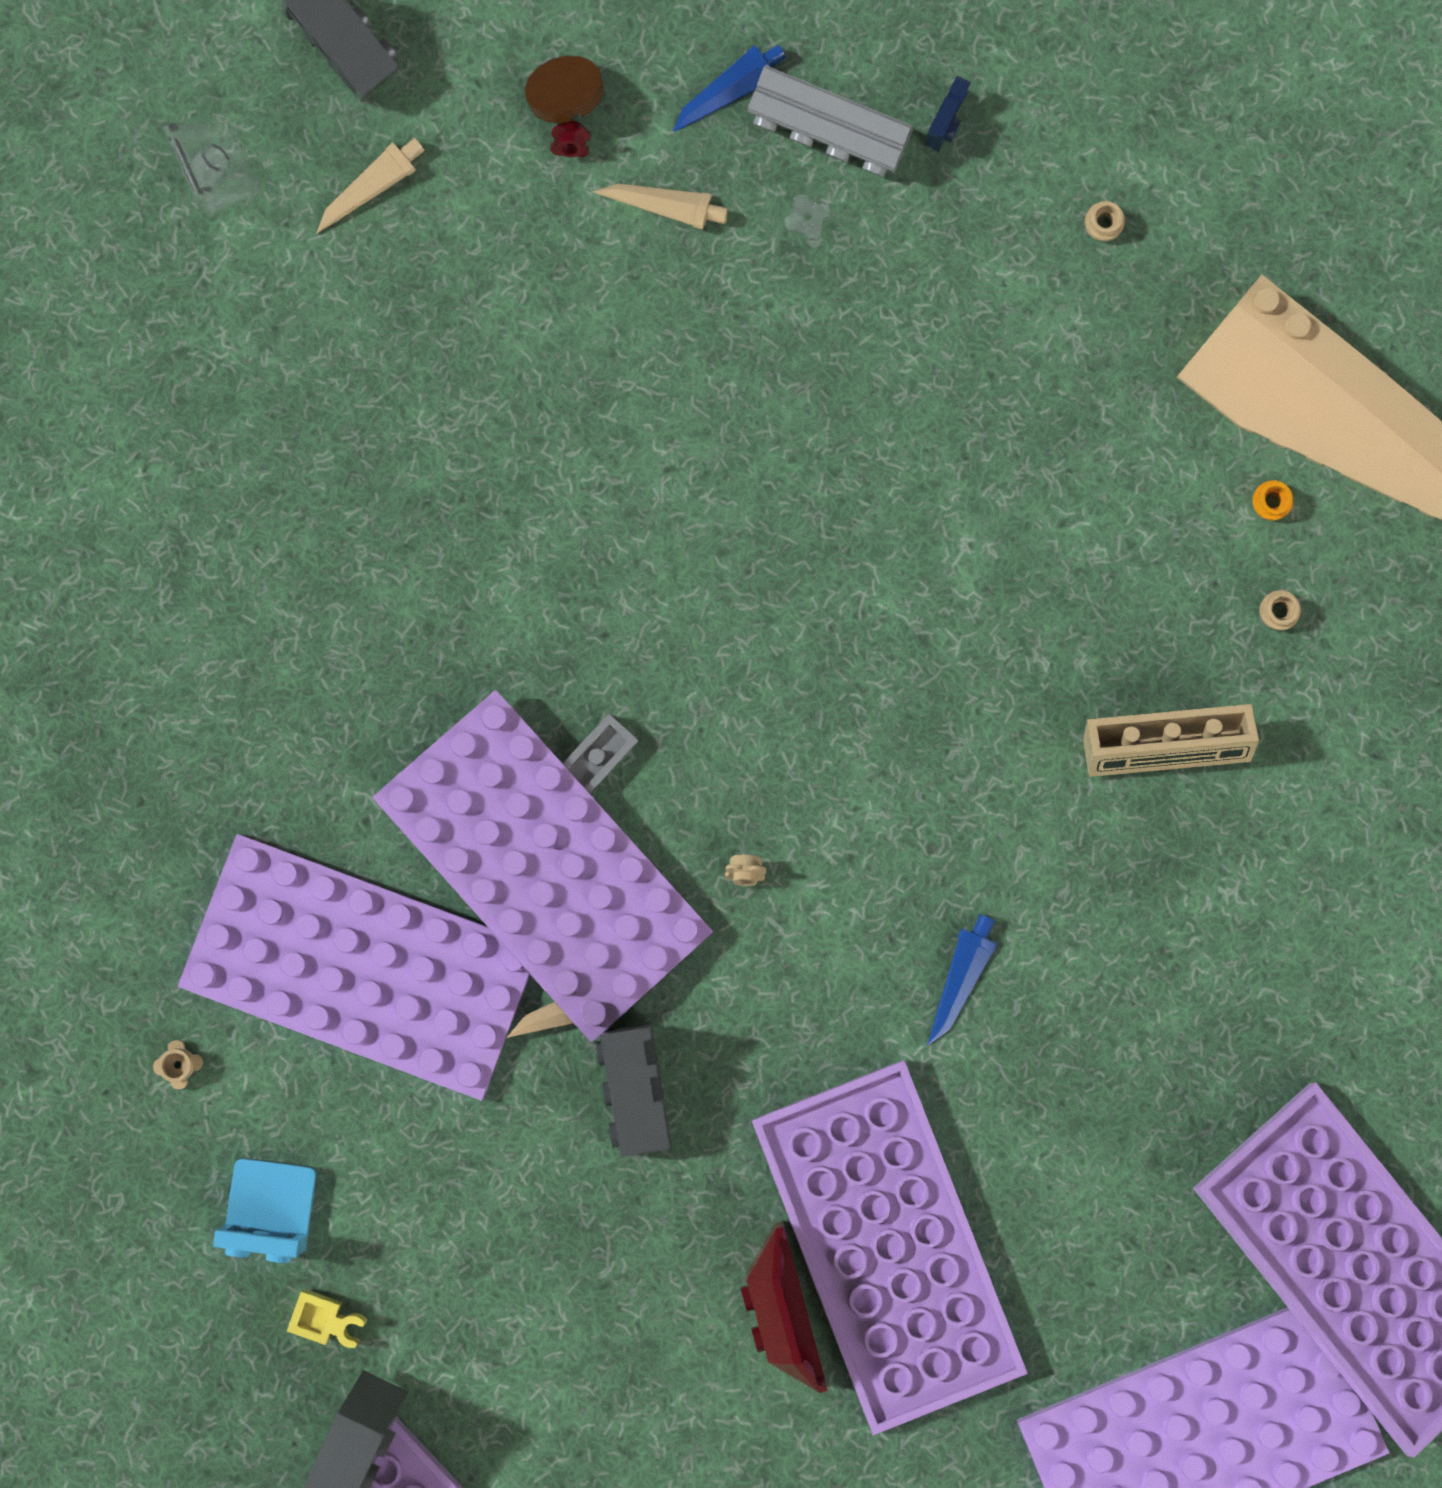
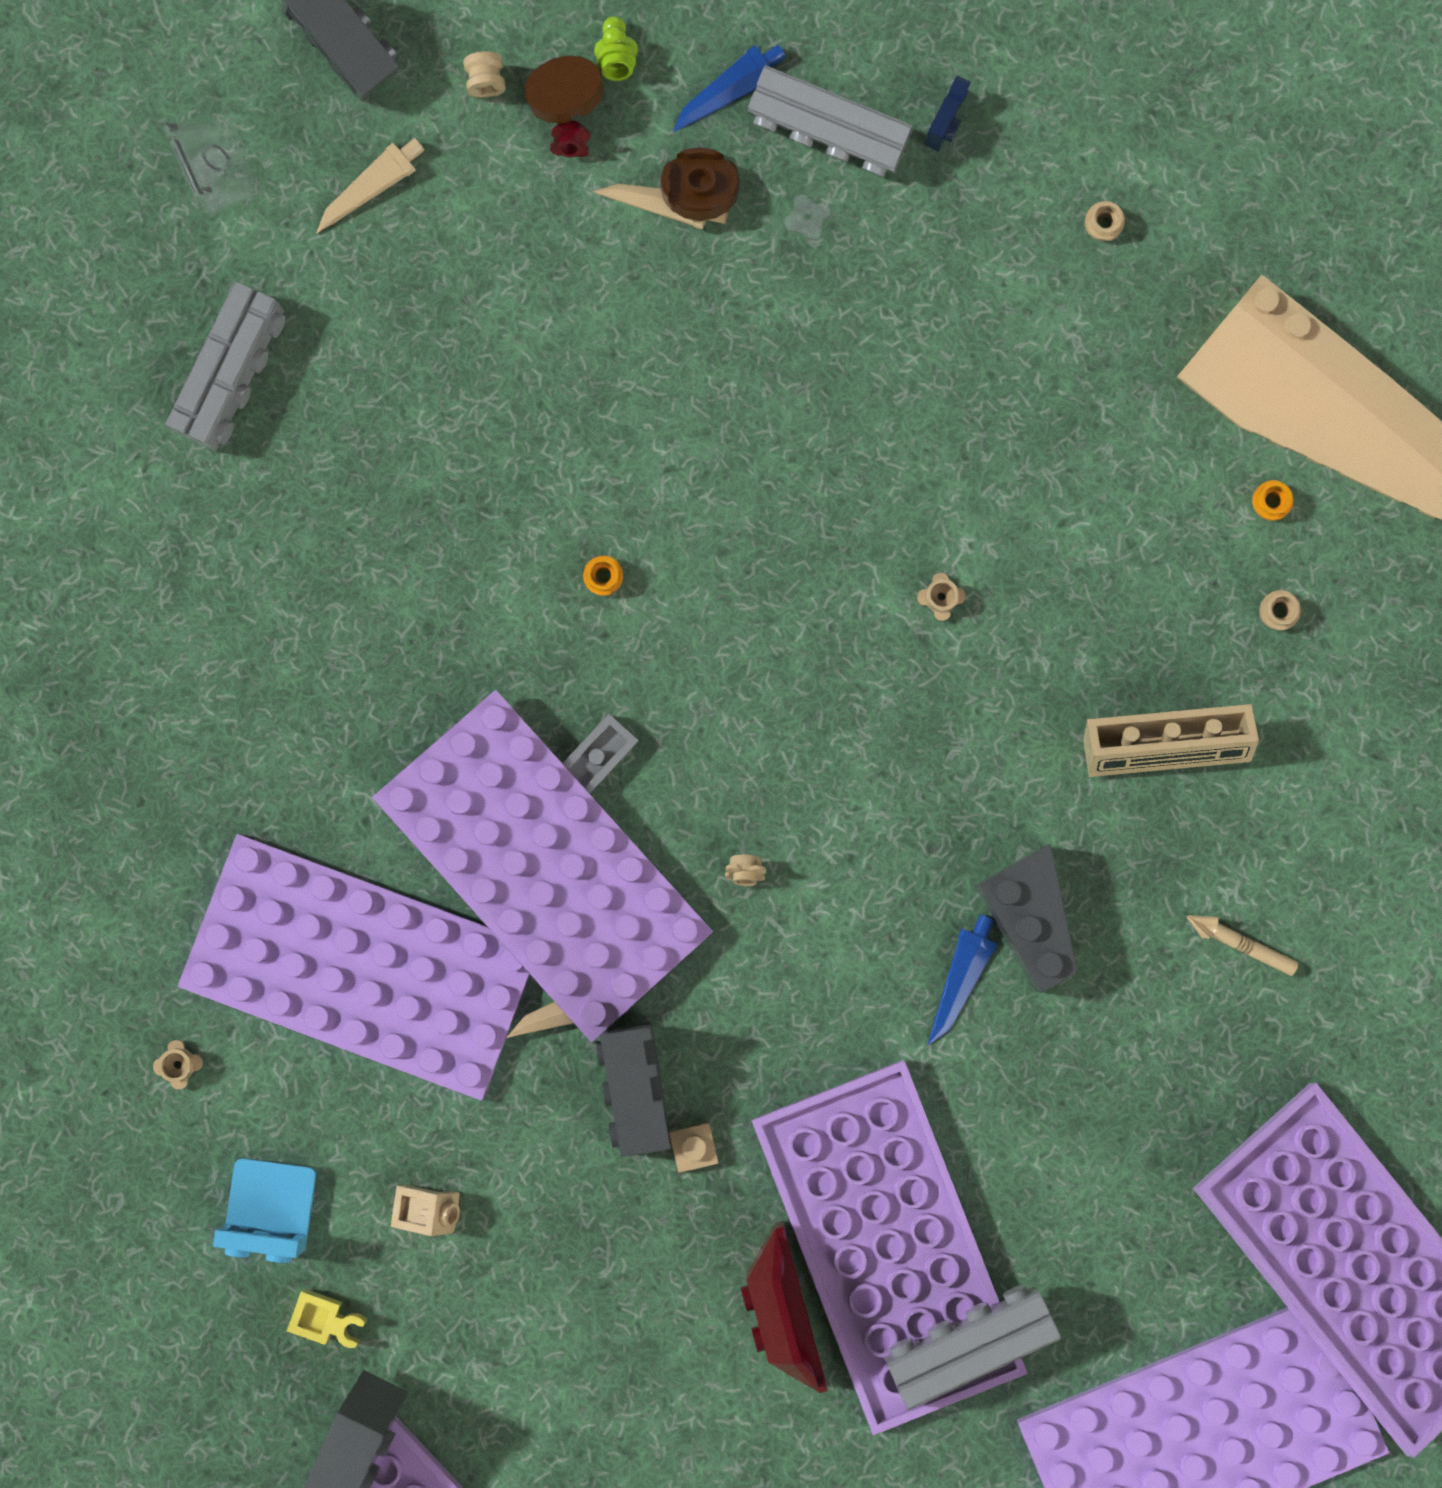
(226, 367): none -> light grey brick
(425, 1210): none -> tan bracket
(484, 74): none -> tan wheel
(597, 564): none -> light orange plate
(616, 51): none -> lime piece
(693, 1147): none -> tan plate
(700, 184): none -> reddish brown tile
(941, 608): none -> tan plate
(972, 1346): none -> light grey brick
(1032, 917): none -> dark grey wedge
(1210, 928): none -> tan piece

